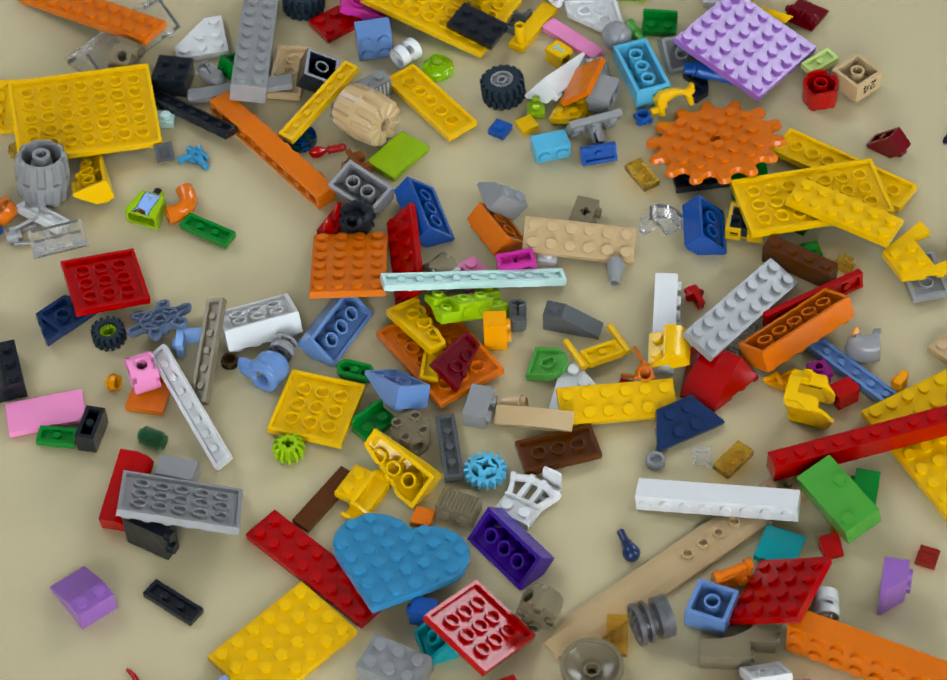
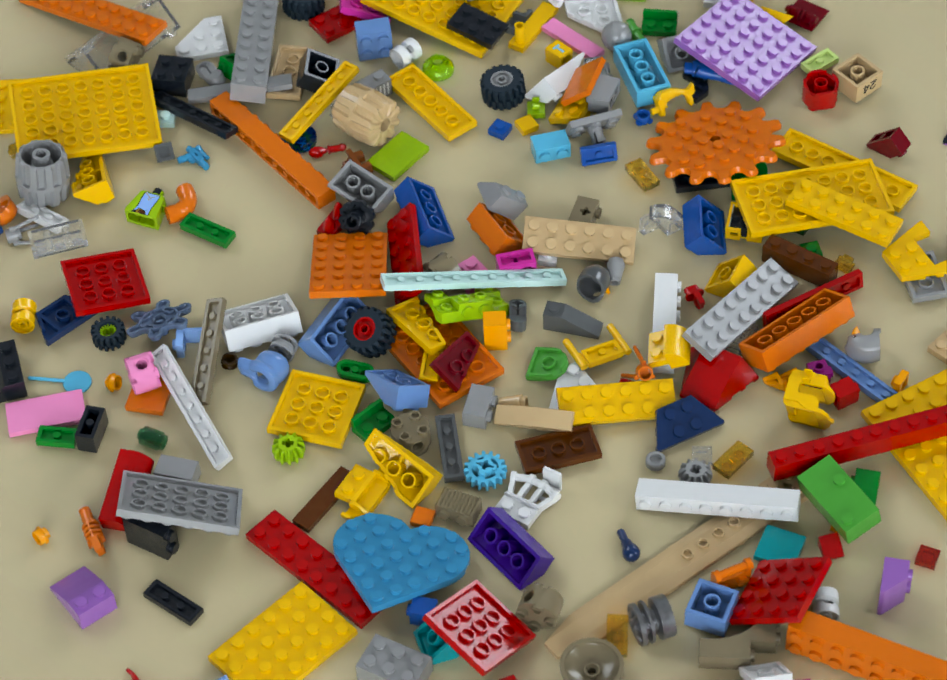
(23, 315): none -> yellow wheel
(41, 535): none -> light orange plate
(73, 381): none -> medium azure piece
(92, 531): none -> orange hinge
(370, 332): none -> black wheel
(593, 280): none -> dark grey piece
(695, 471): none -> light grey gear
(729, 275): none -> yellow slope

